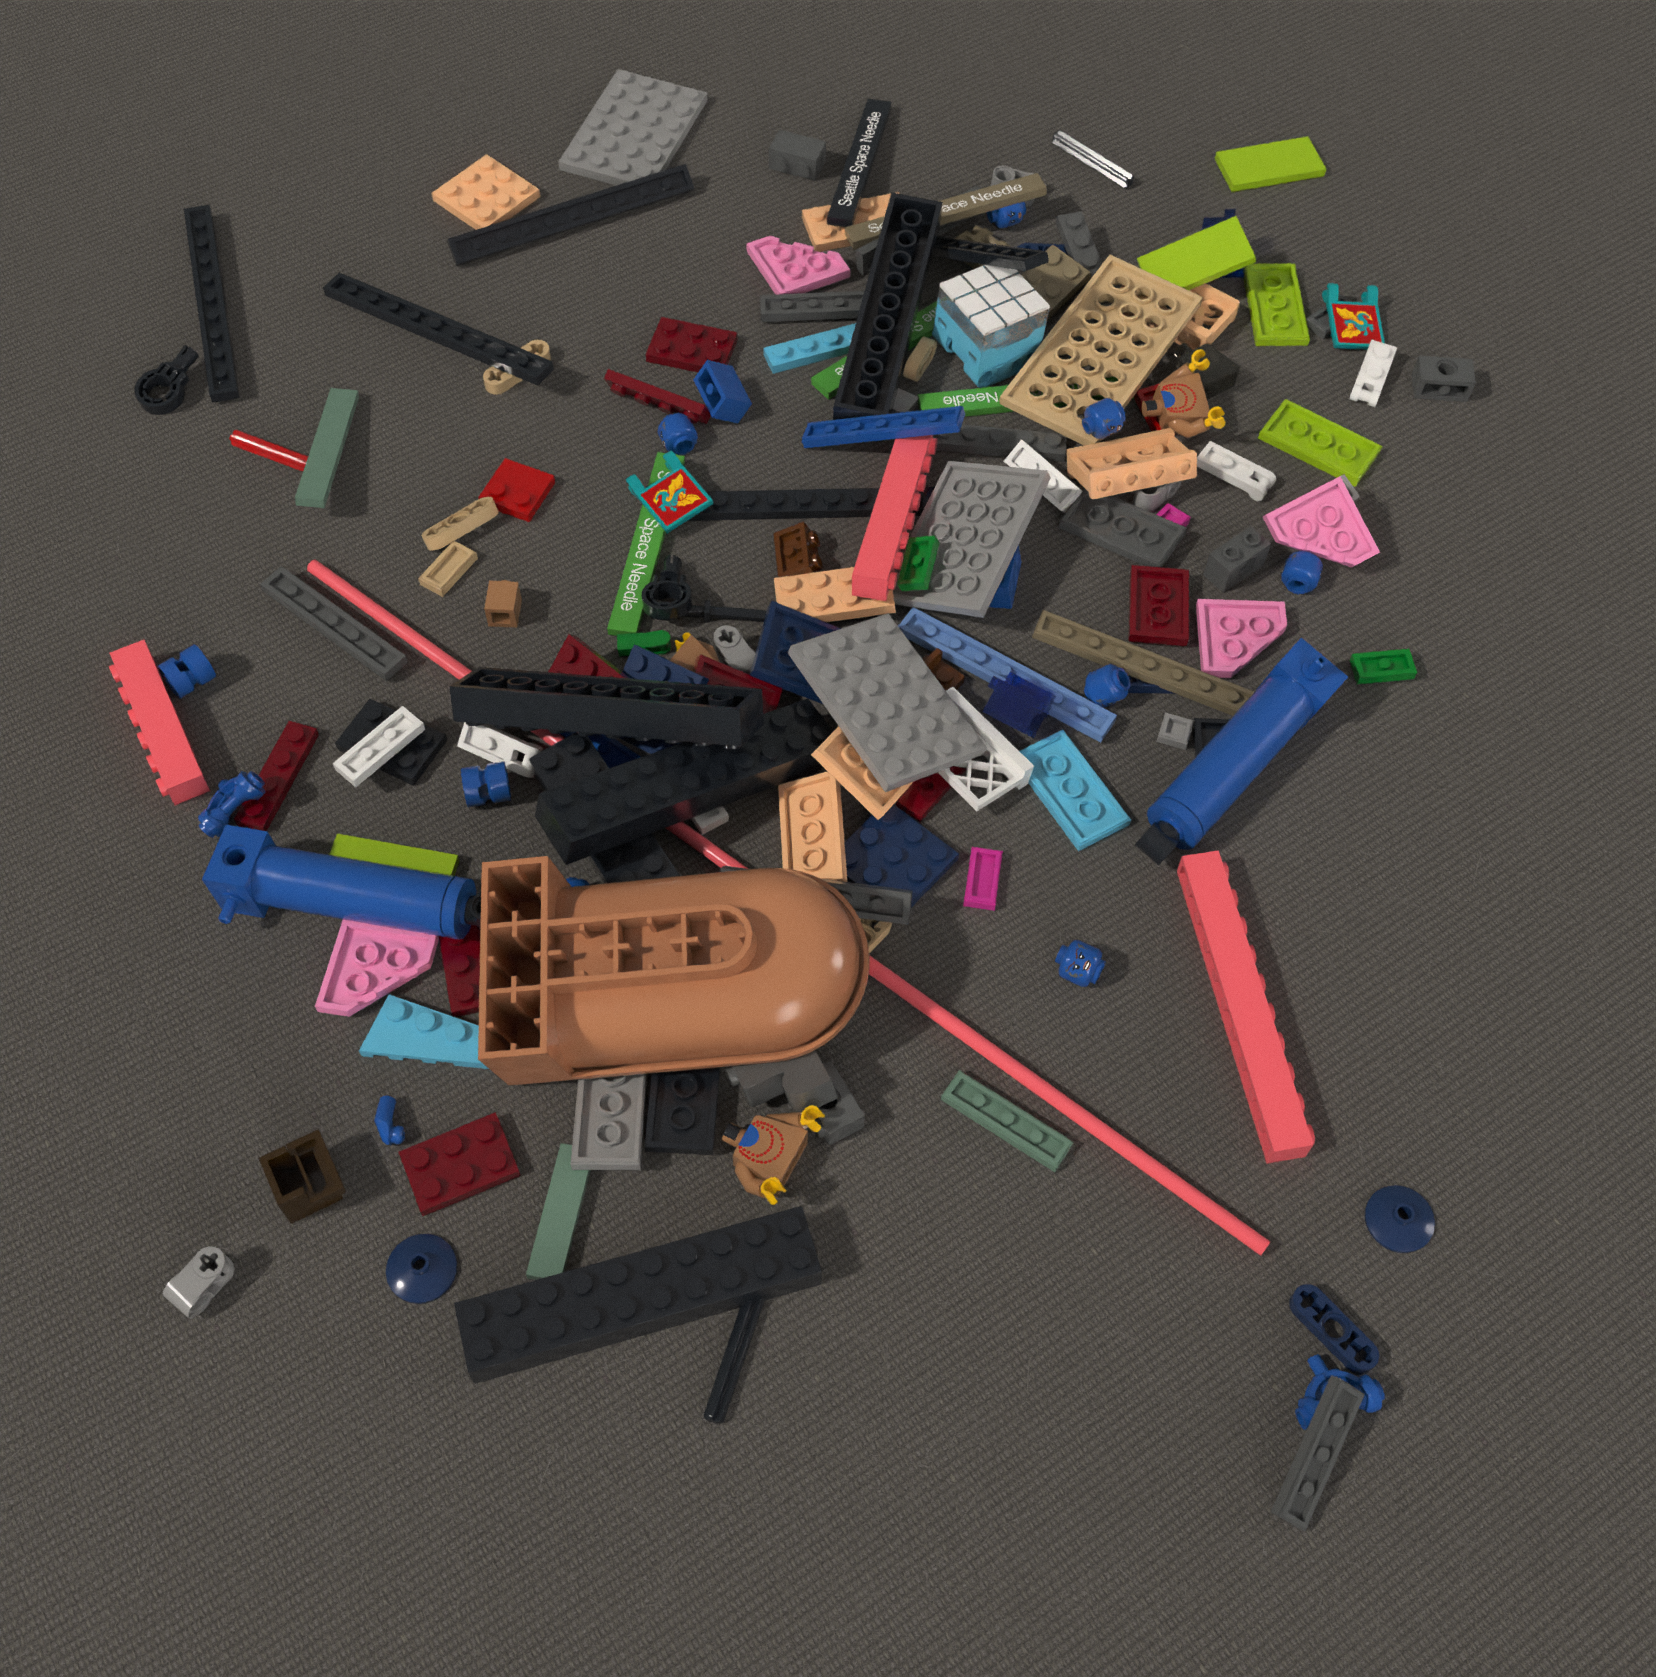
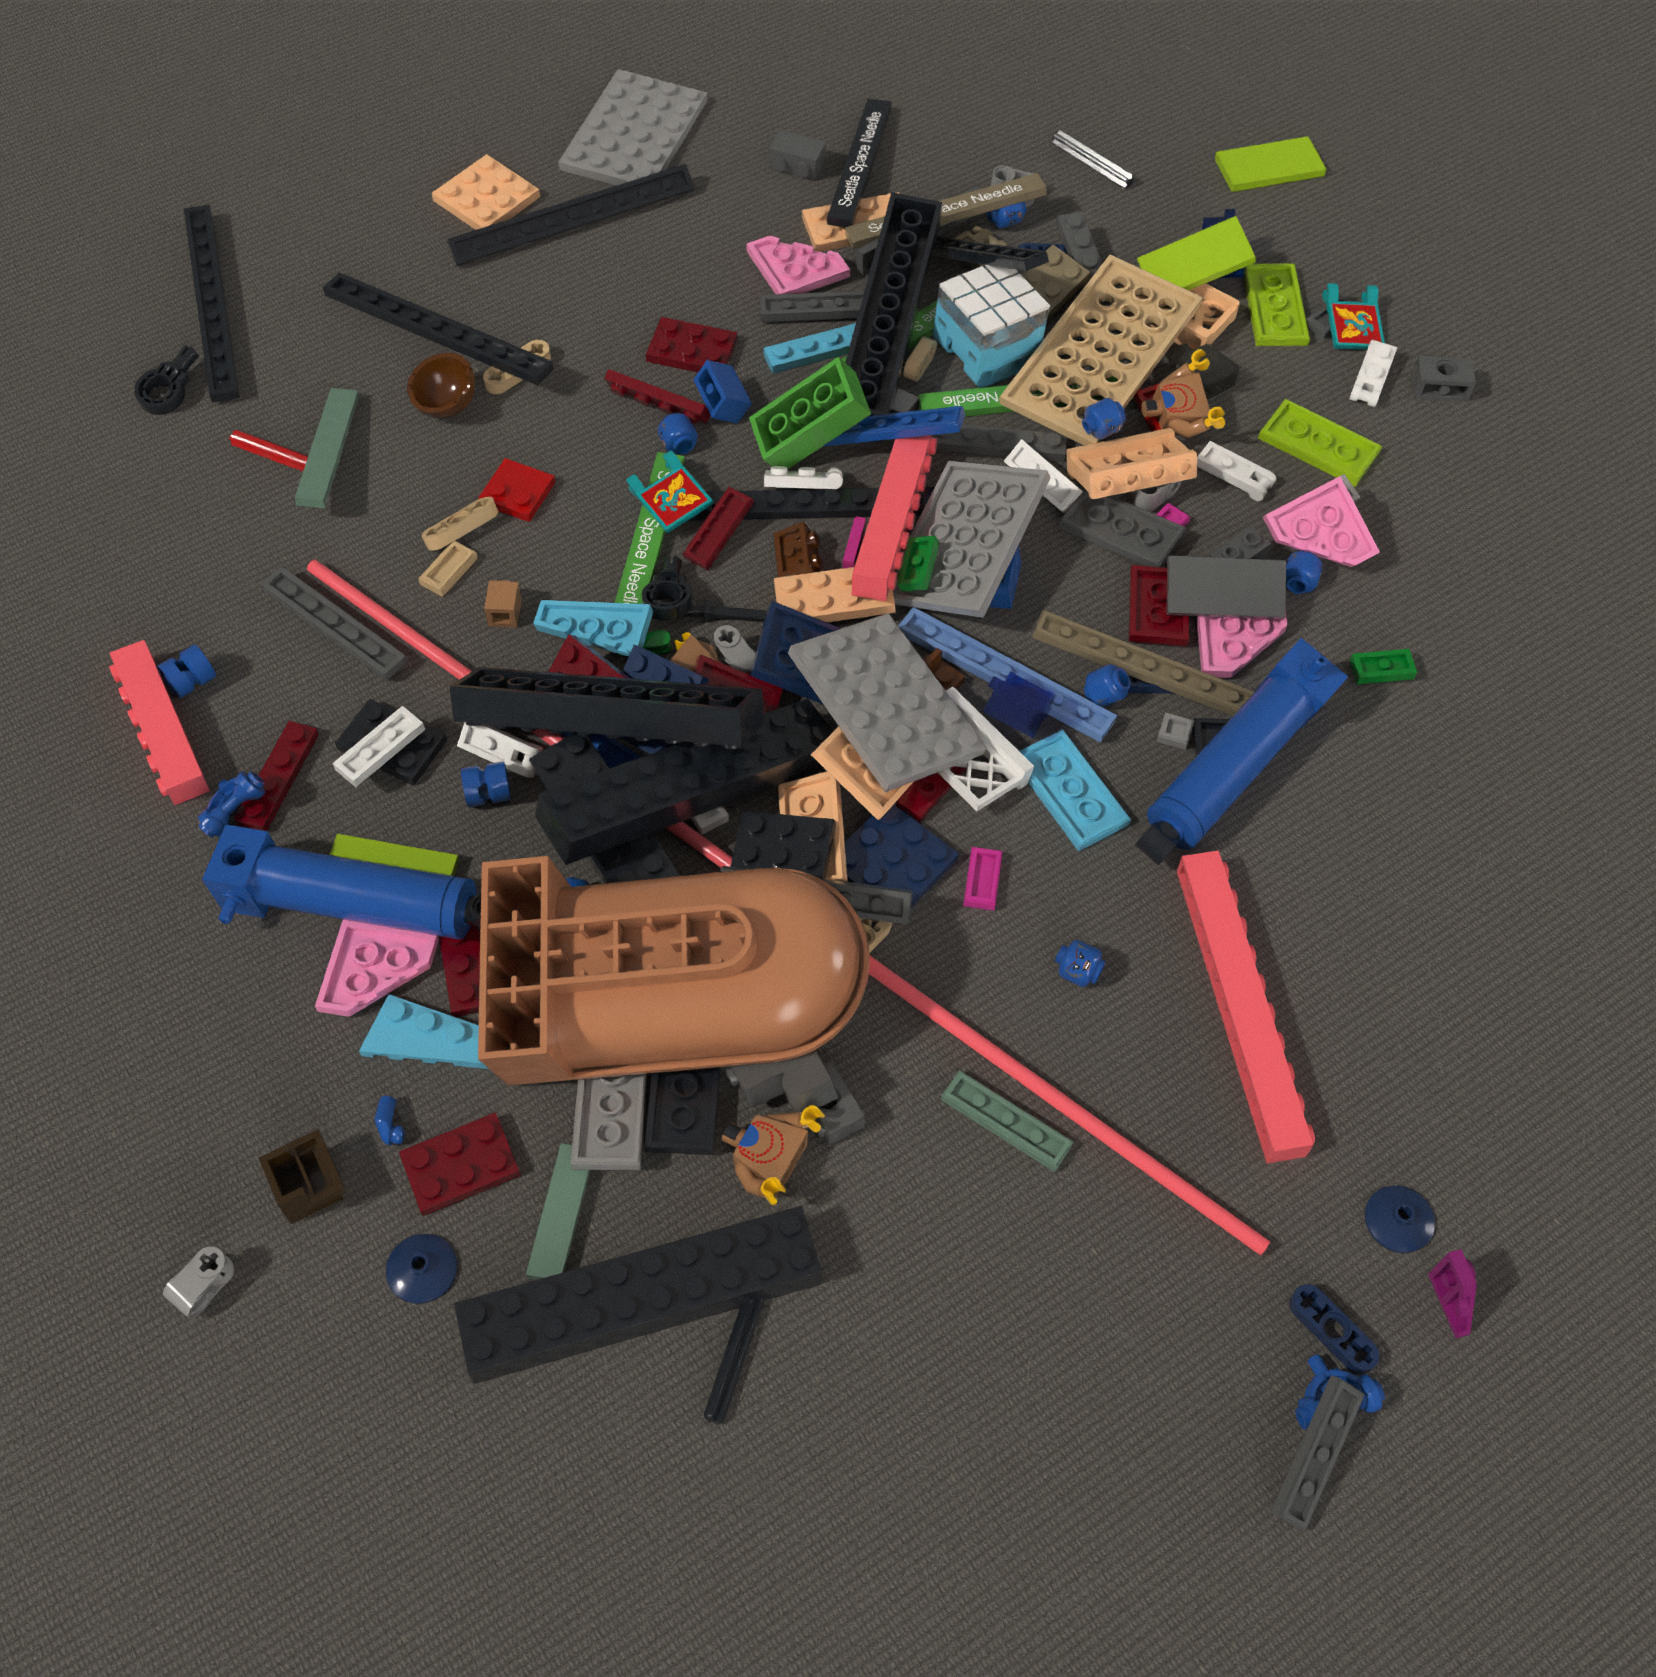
(442, 385): none -> reddish brown cylinder
(598, 624): none -> medium azure wing
(718, 528): none -> dark red plate
(784, 842): none -> black plate
(804, 478): none -> white plate
(810, 415): none -> bright green brick
(854, 542): none -> dark pink tile
(1226, 587): none -> dark grey tile
(1456, 1289): none -> magenta wing

